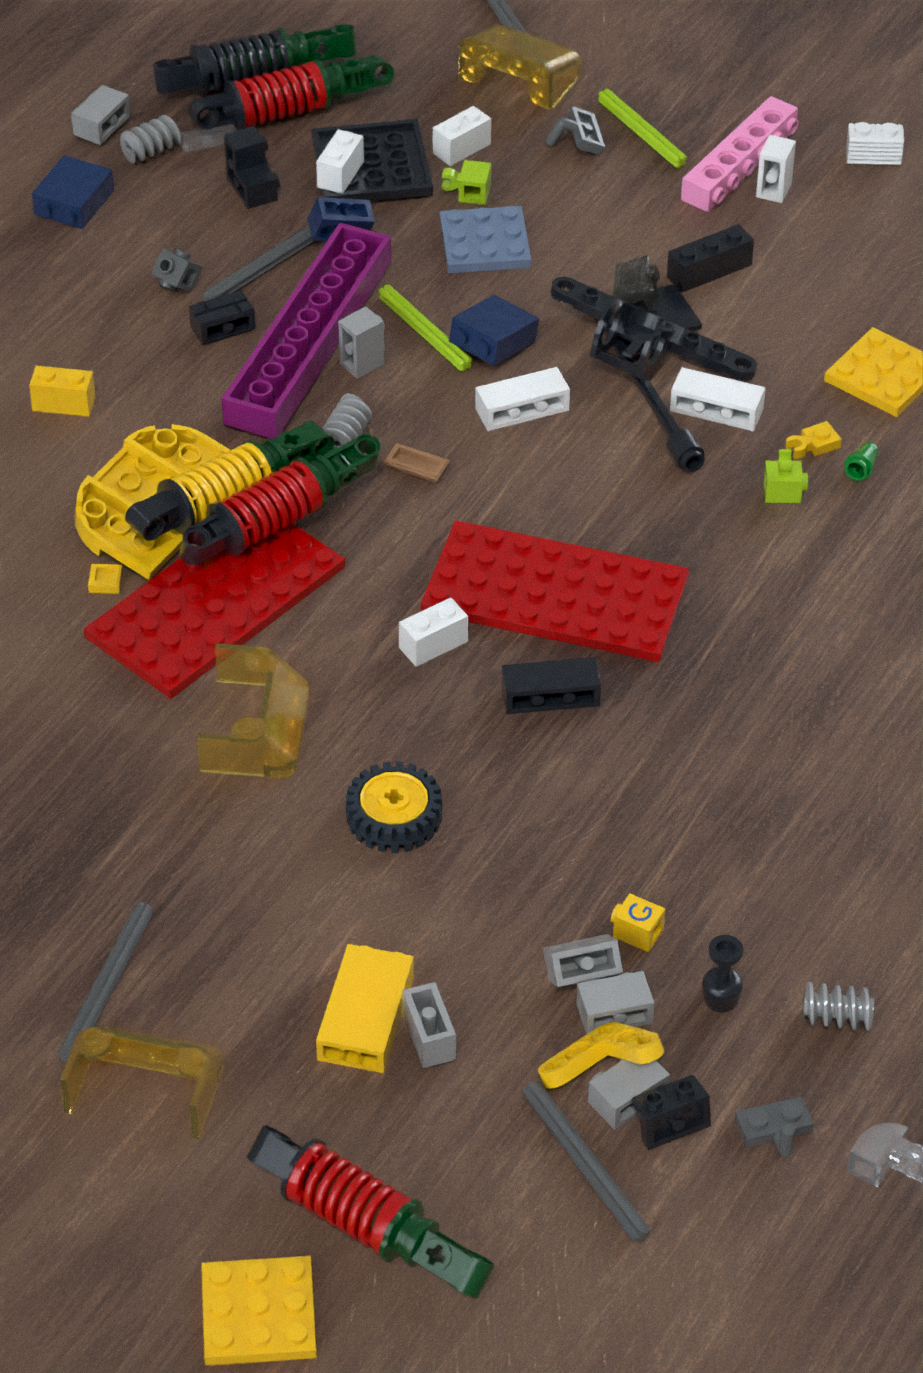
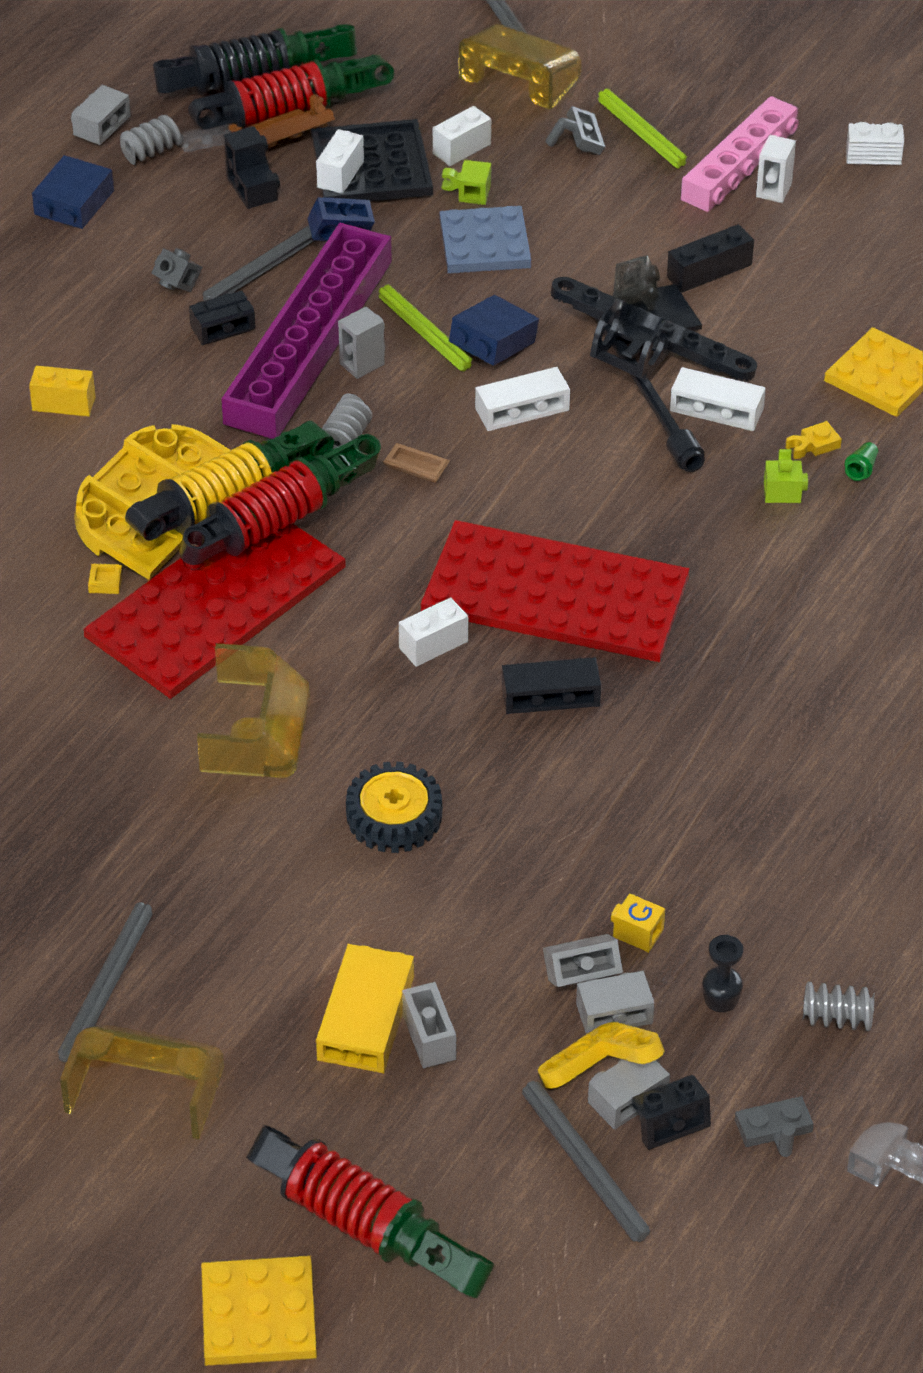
(293, 123): none -> dark orange piece

